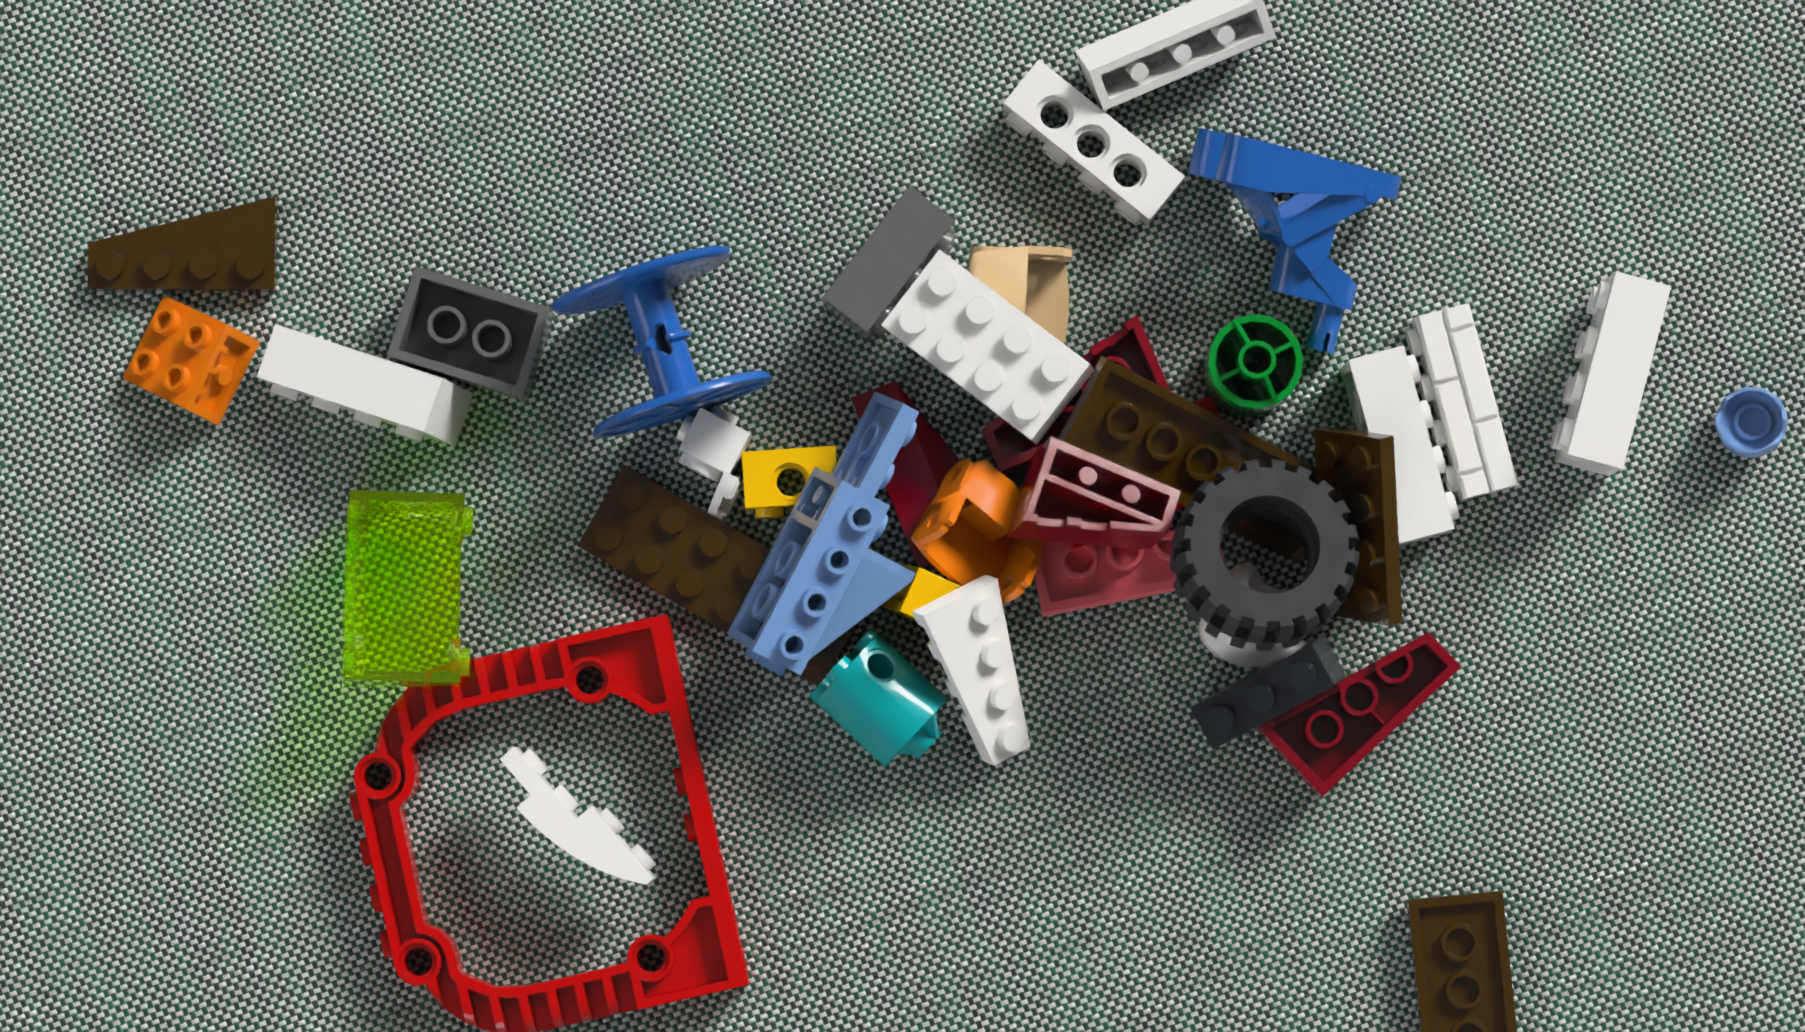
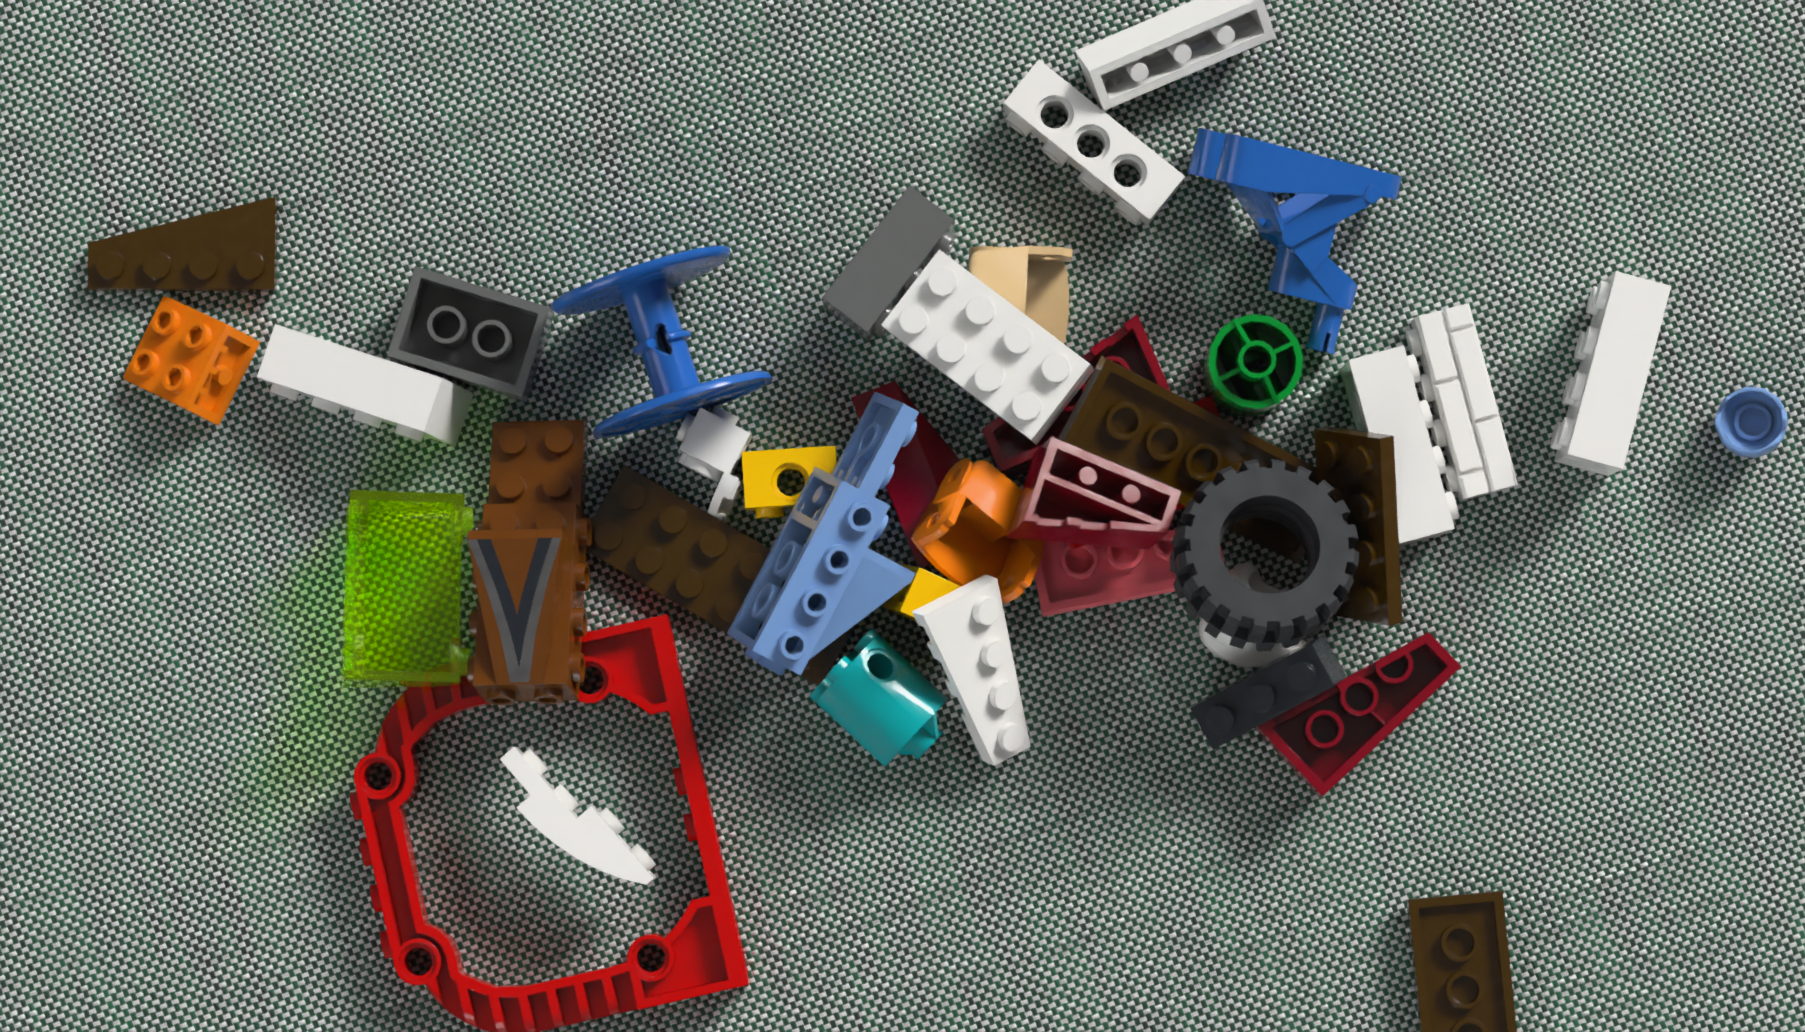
(531, 565): none -> reddish brown wedge

